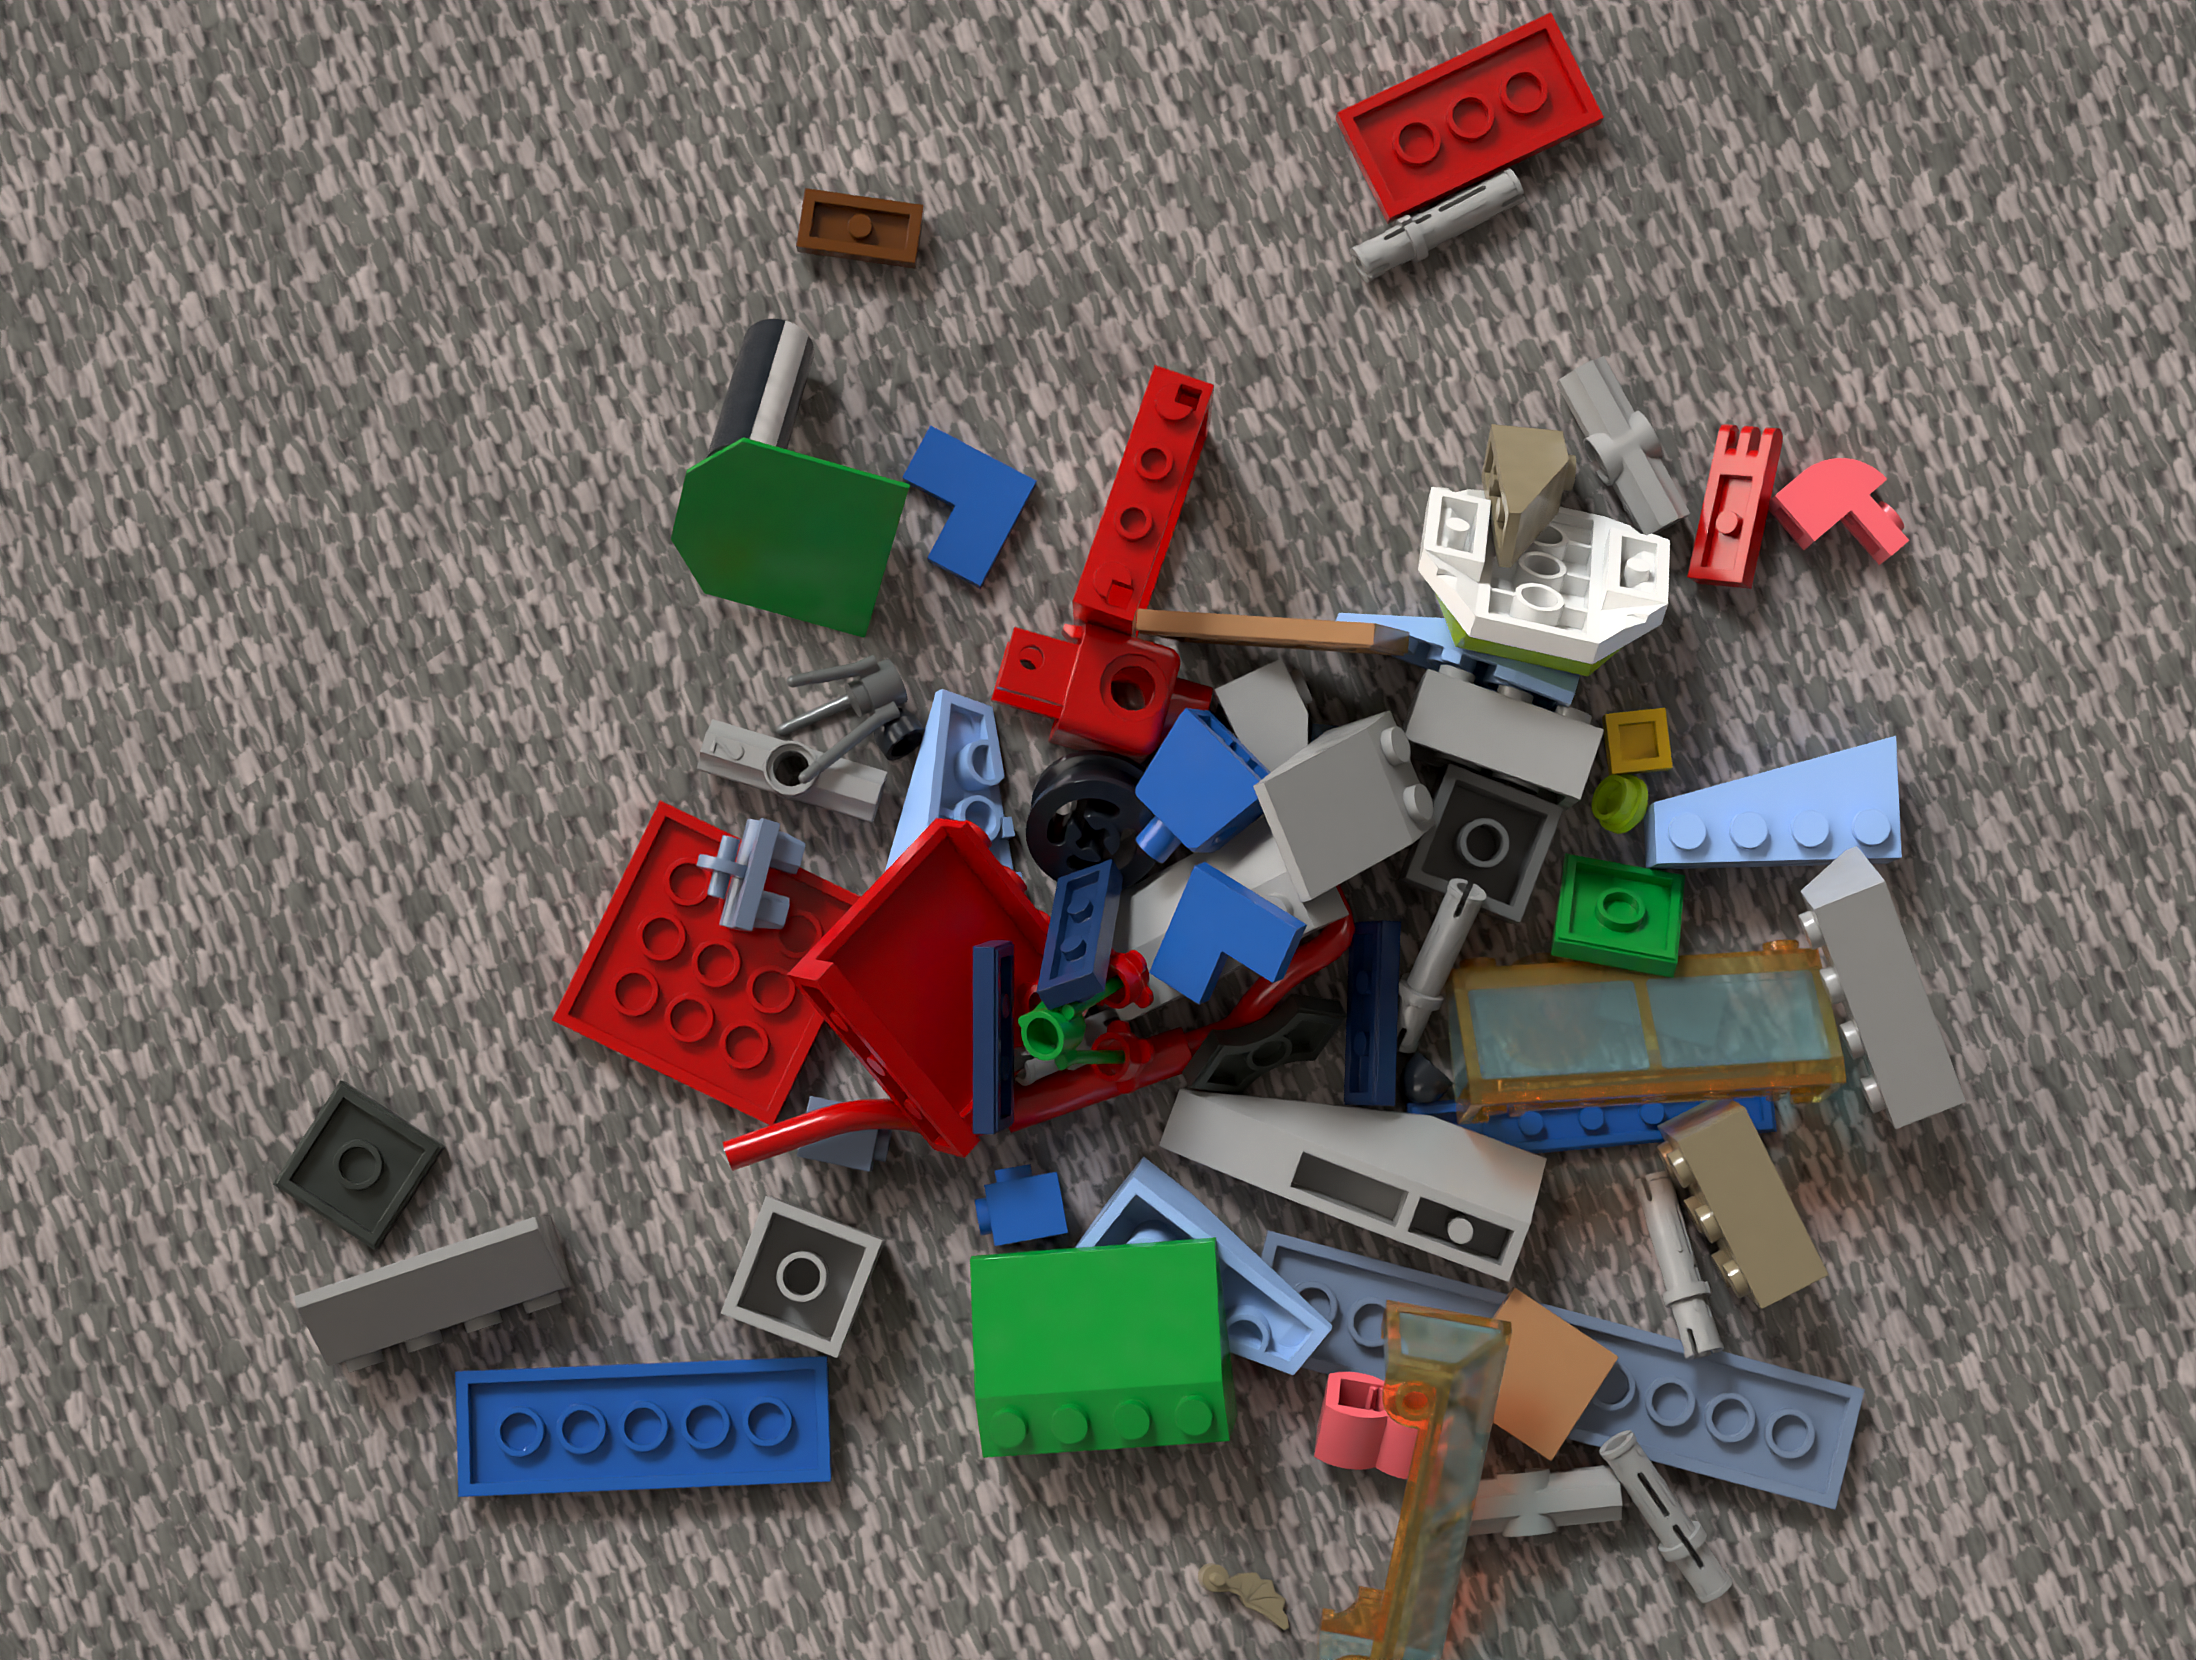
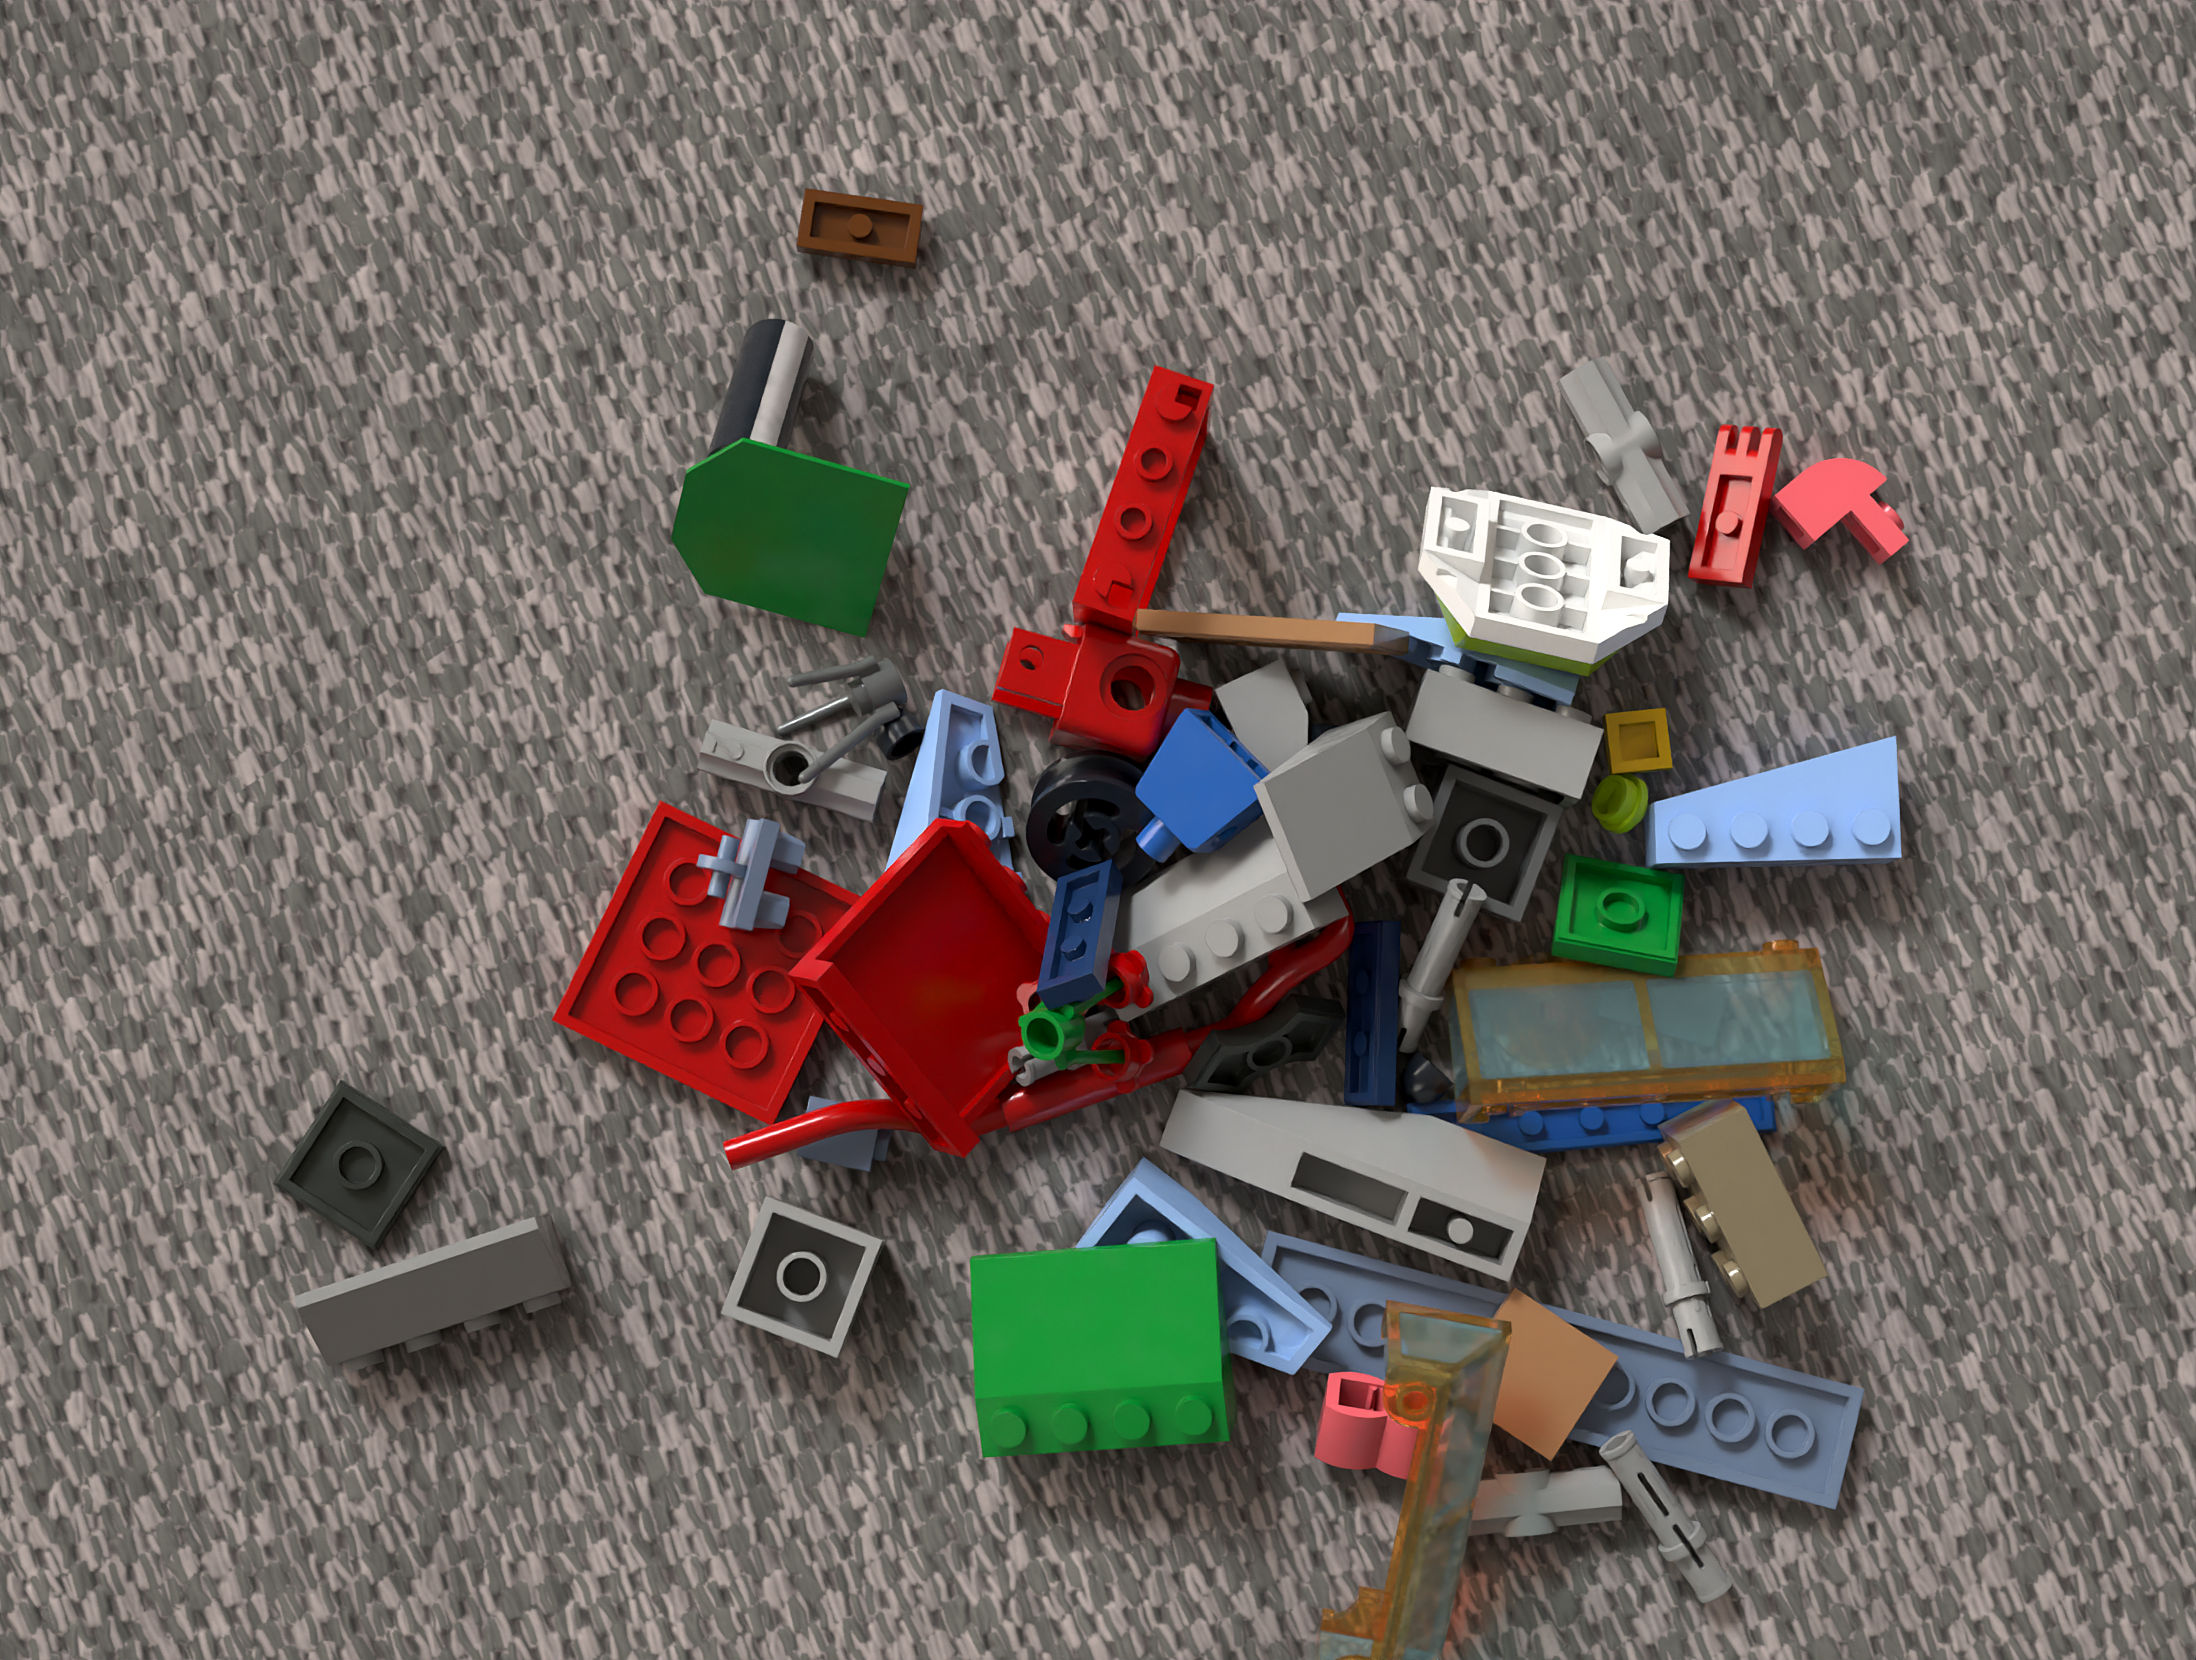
(643, 1426): blue plate -> none
(984, 499): blue tile -> none
(993, 1036): dark blue tile -> none
(1021, 1206): blue brick -> none
(1220, 921): blue tile -> none
(1252, 1591): dark tan piece -> none
(1416, 235): light grey pin -> none
(1469, 117): red plate -> none
(1525, 483): dark tan slope -> none
(1880, 991): light grey slope -> none

